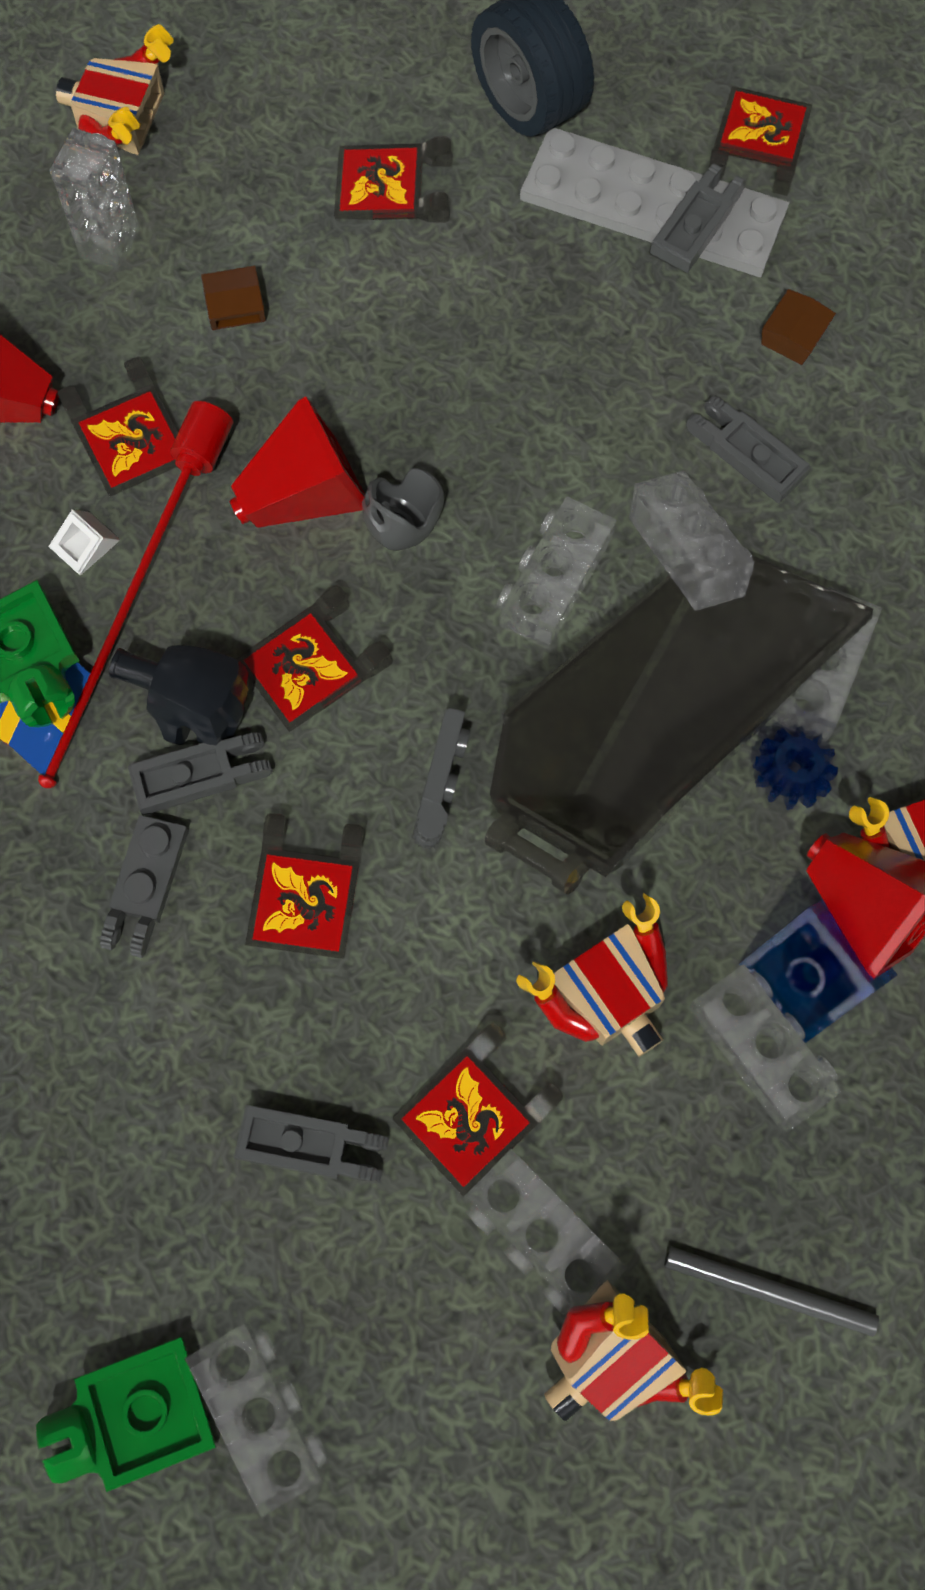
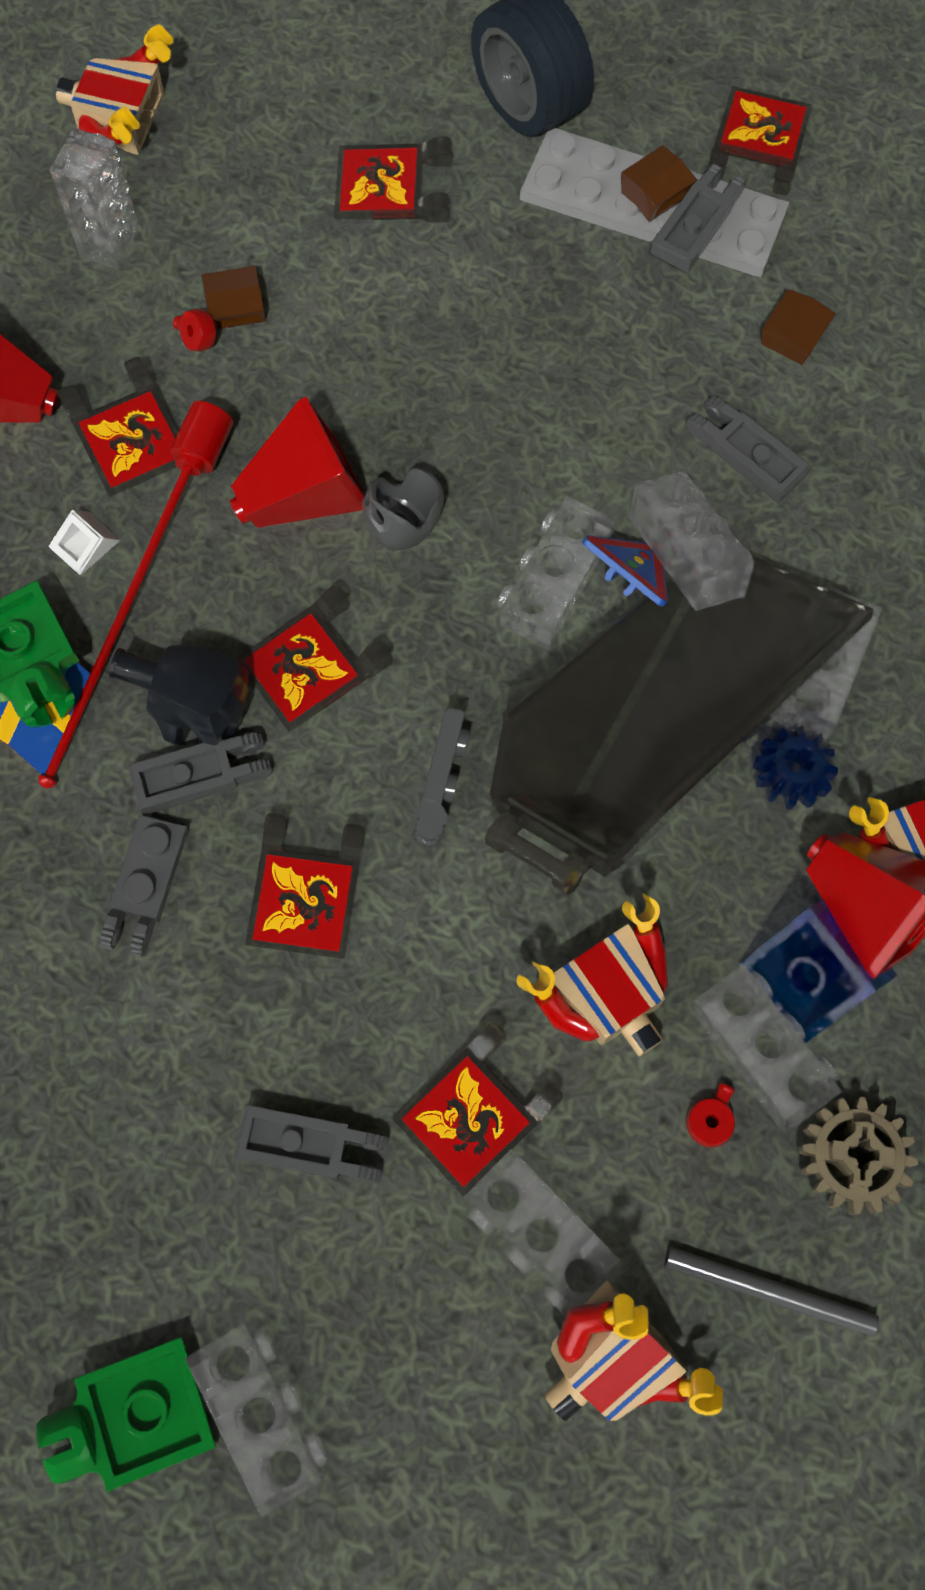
(196, 329): none -> red piece
(634, 562): none -> piece
(656, 182): none -> reddish brown piece
(719, 1110): none -> red piece
(857, 1178): none -> dark tan gear

